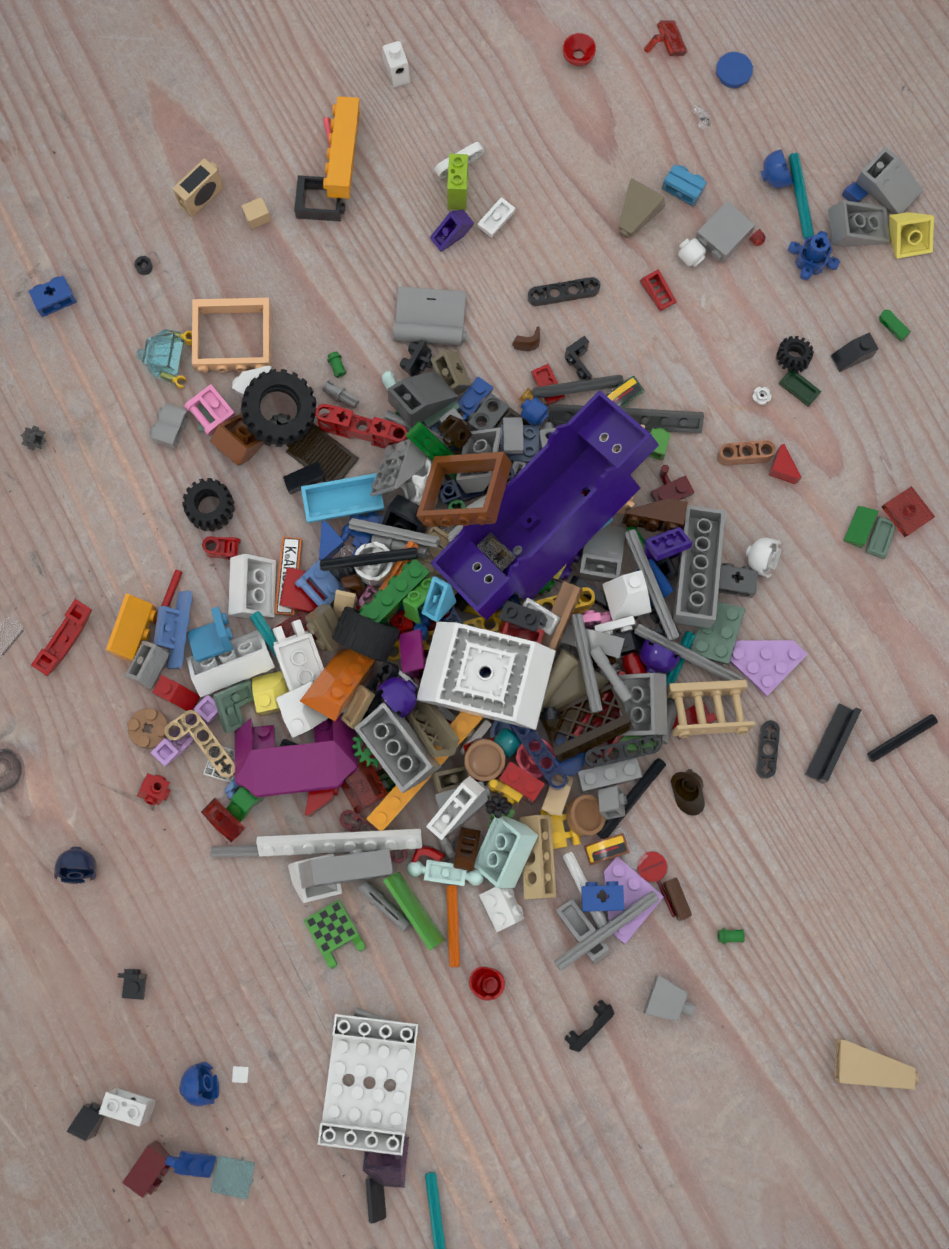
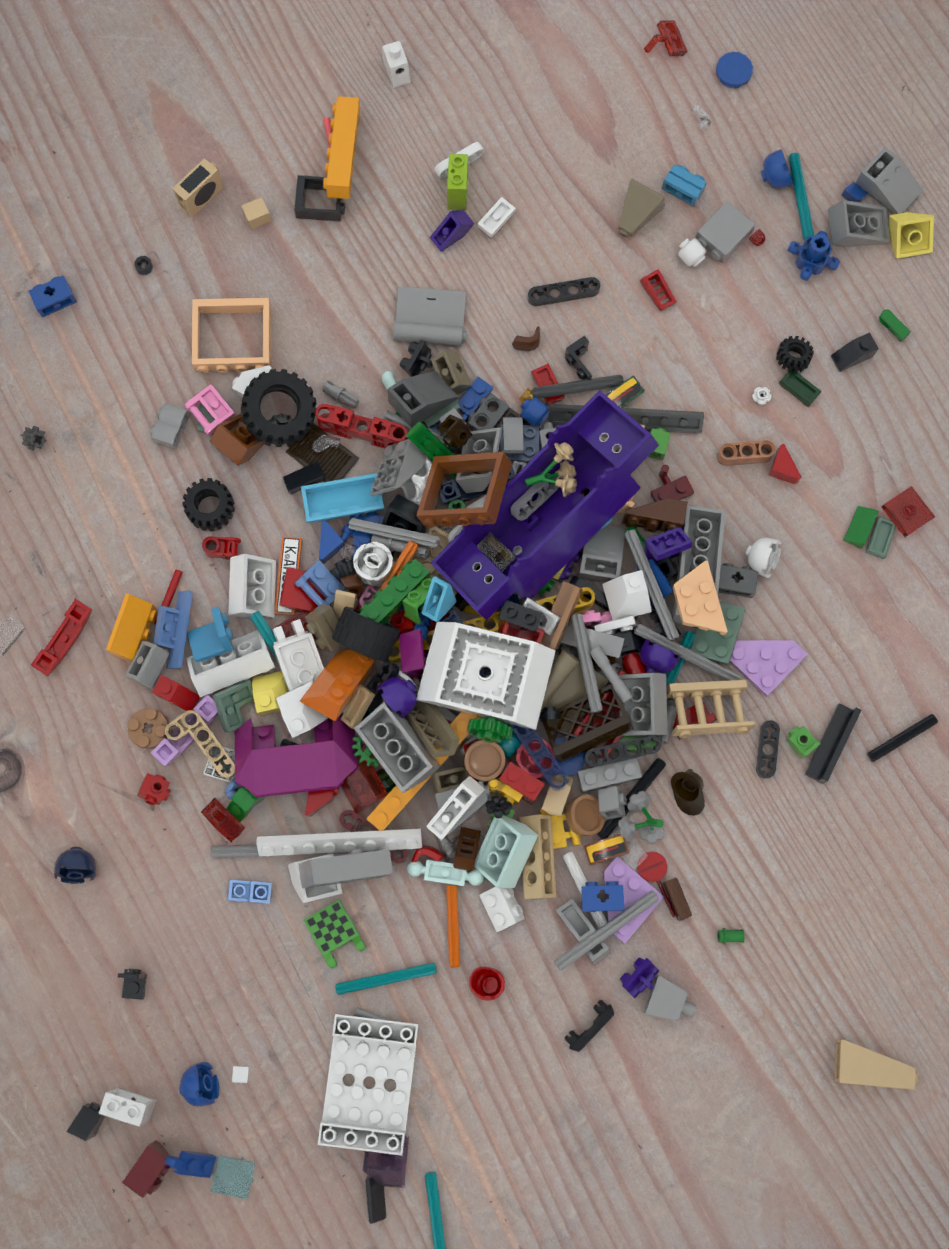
(163, 354): clear light blue torso -> none
(249, 891): none -> light blue slope
(324, 442): none -> clear arm
(335, 360): green pin -> none
(369, 559): black axle -> none
(381, 902): light grey pin -> none
(386, 978): none -> teal axle
(414, 910): bright green slope -> none
(490, 729): none -> green gear
(527, 509): none -> light grey beam
(566, 471): none -> tan plant
(582, 43): red piece -> none
(640, 978): none -> dark purple hips
(650, 830): none -> light grey plant
(699, 600): none -> light nougat wing
(800, 748): none -> bright green brick

